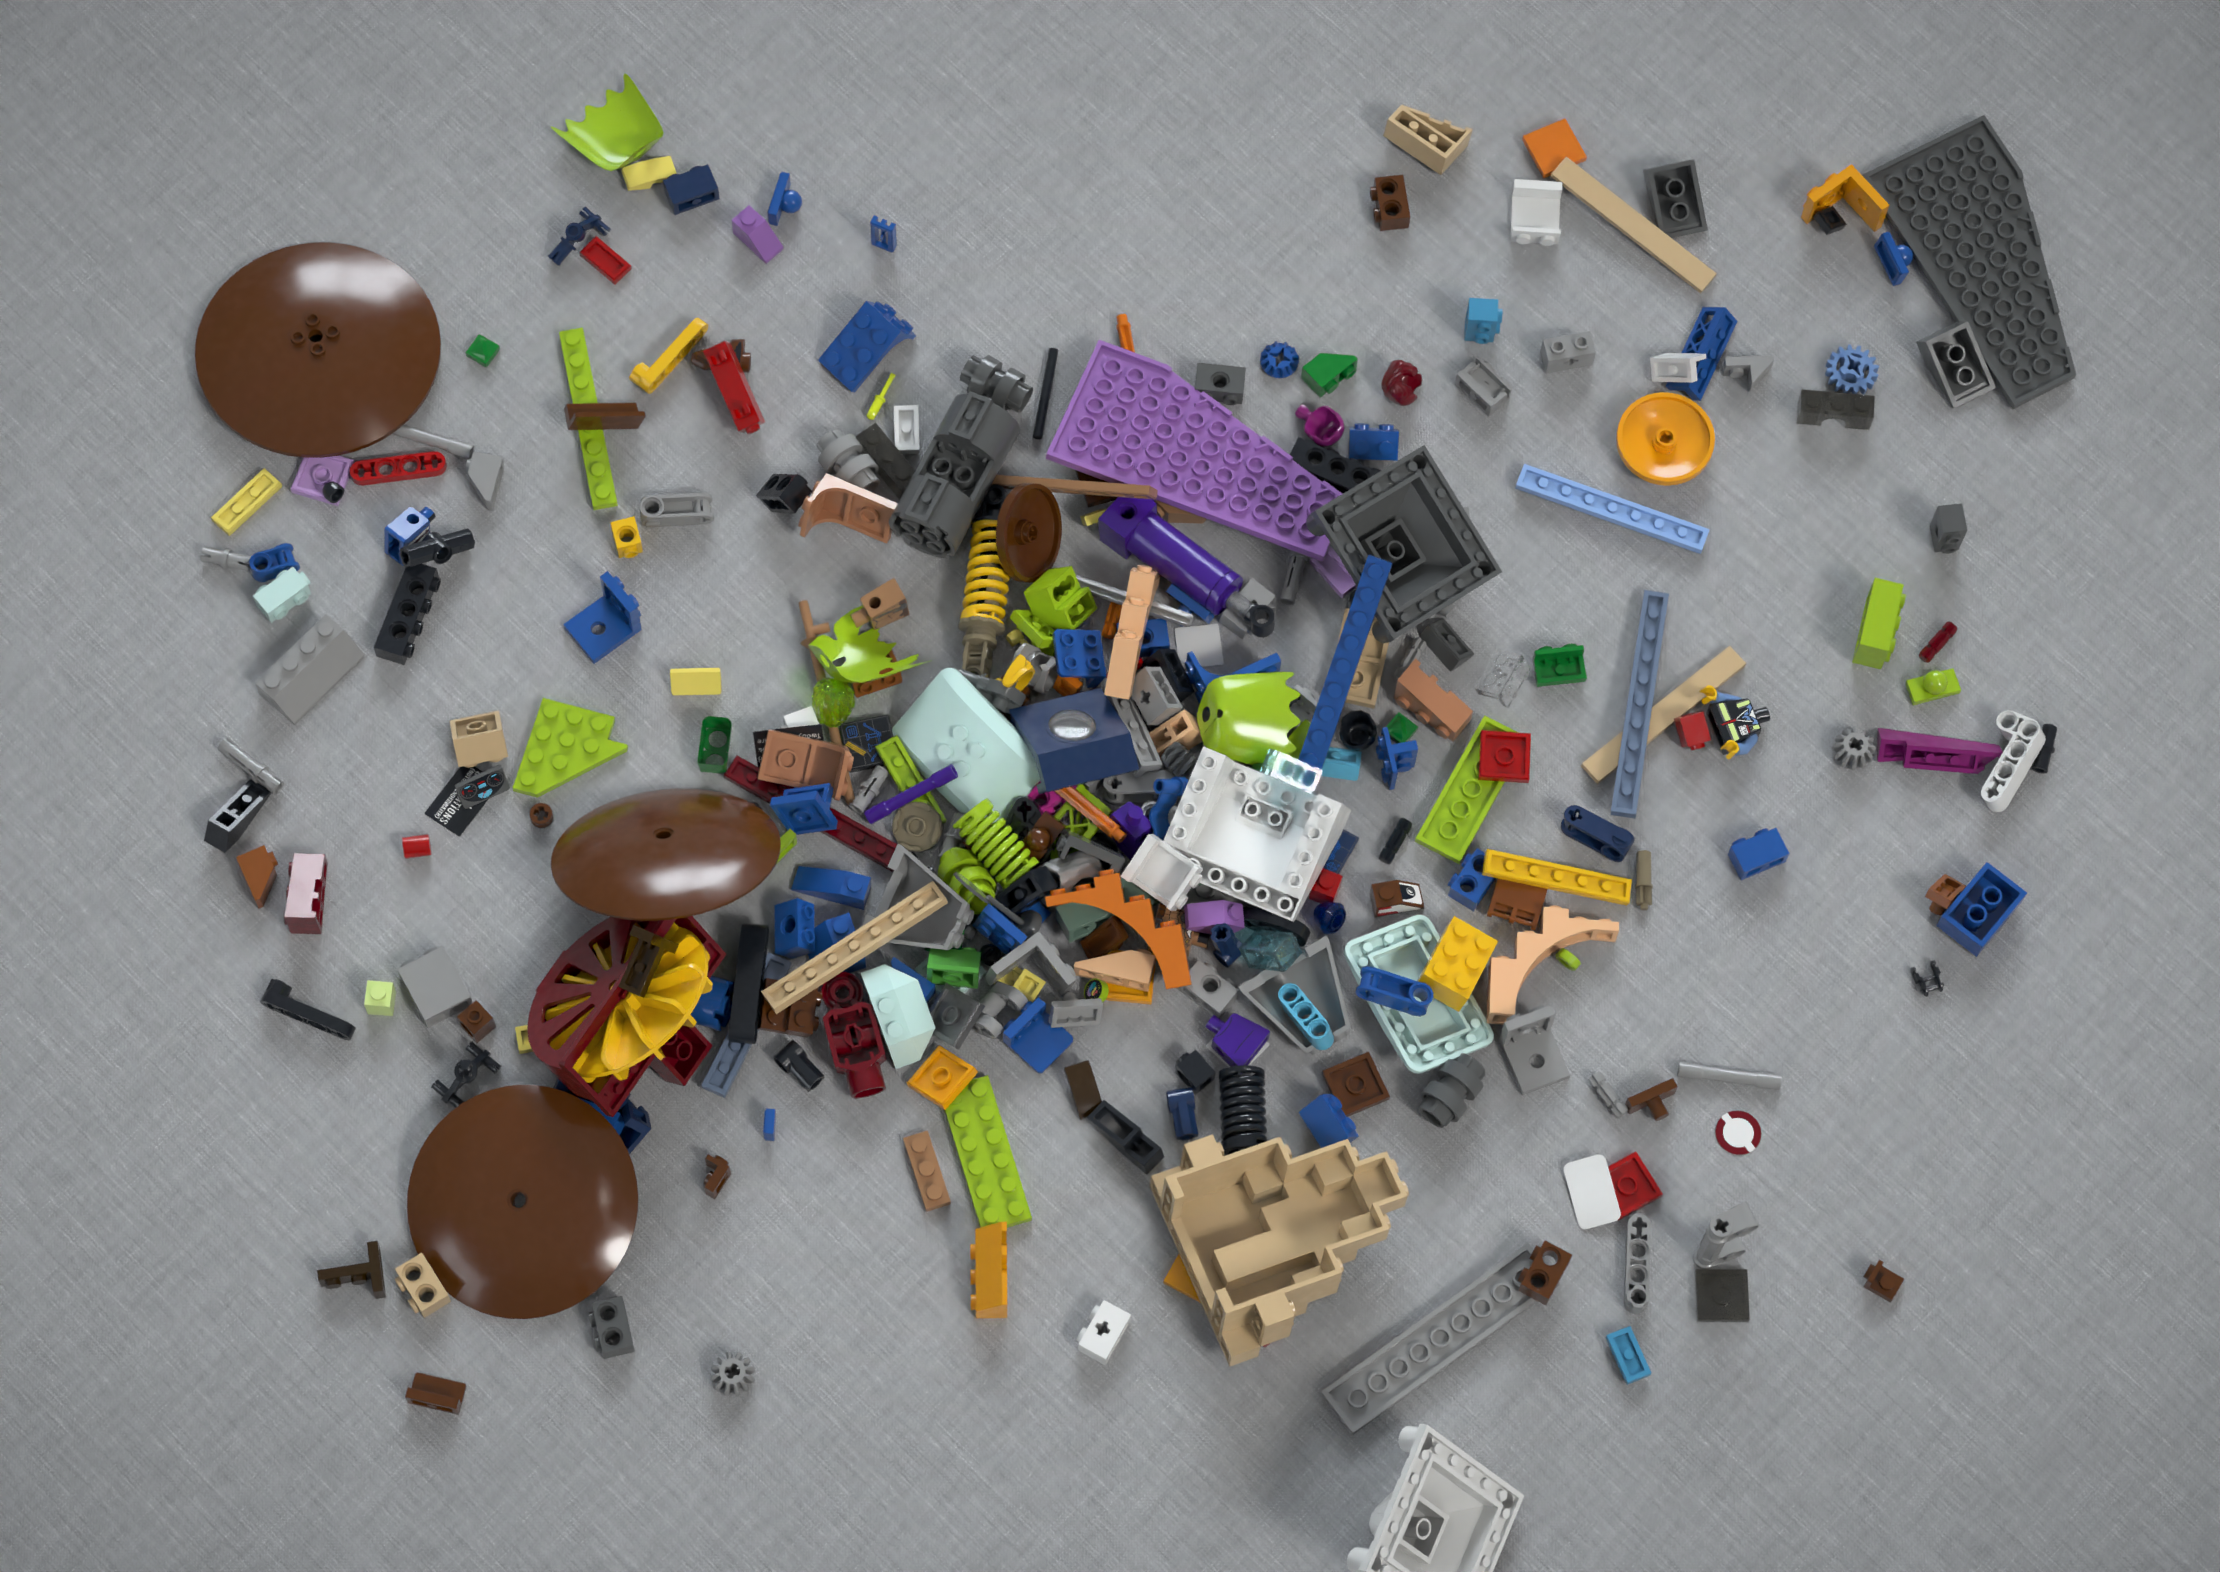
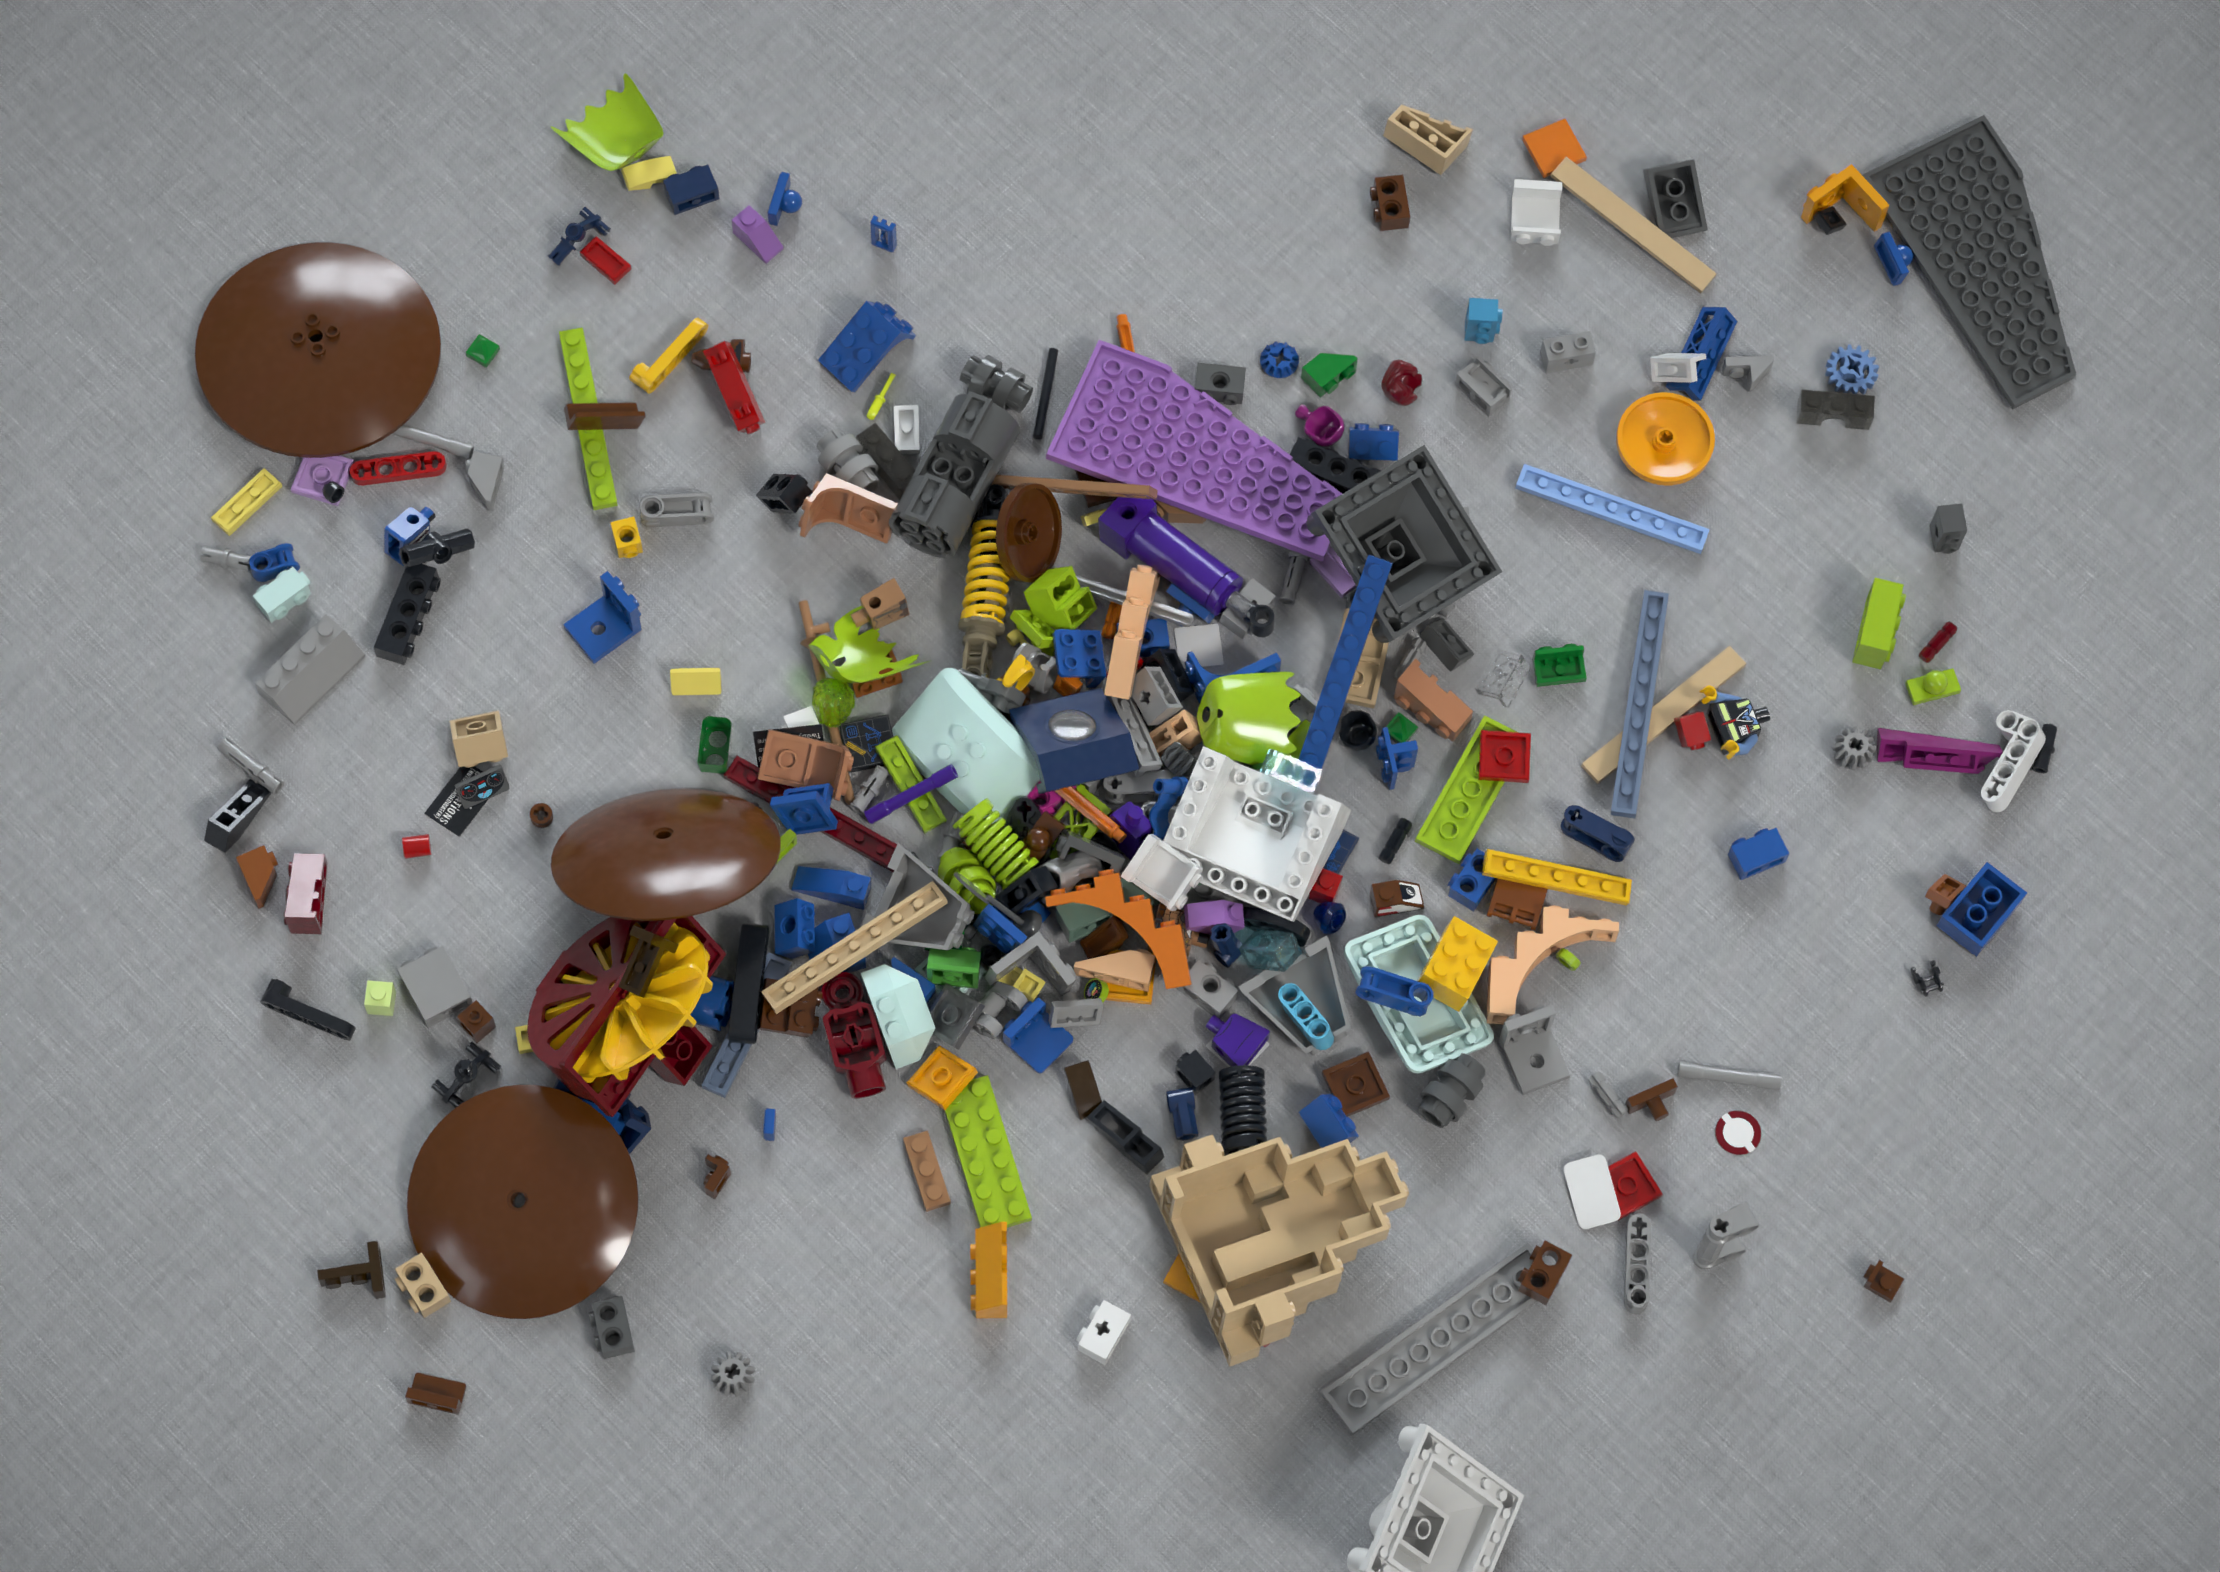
(564, 746): lime wing -> none
(794, 1060): black piece -> none
(917, 826): dark tan tile -> none
(1342, 764): medium azure slope -> none
(1628, 1355): dark azure plate -> none
(1643, 879): dark tan piece -> none
(1722, 1295): clear smoke tile -> none
(1956, 363): dark grey slope -> none

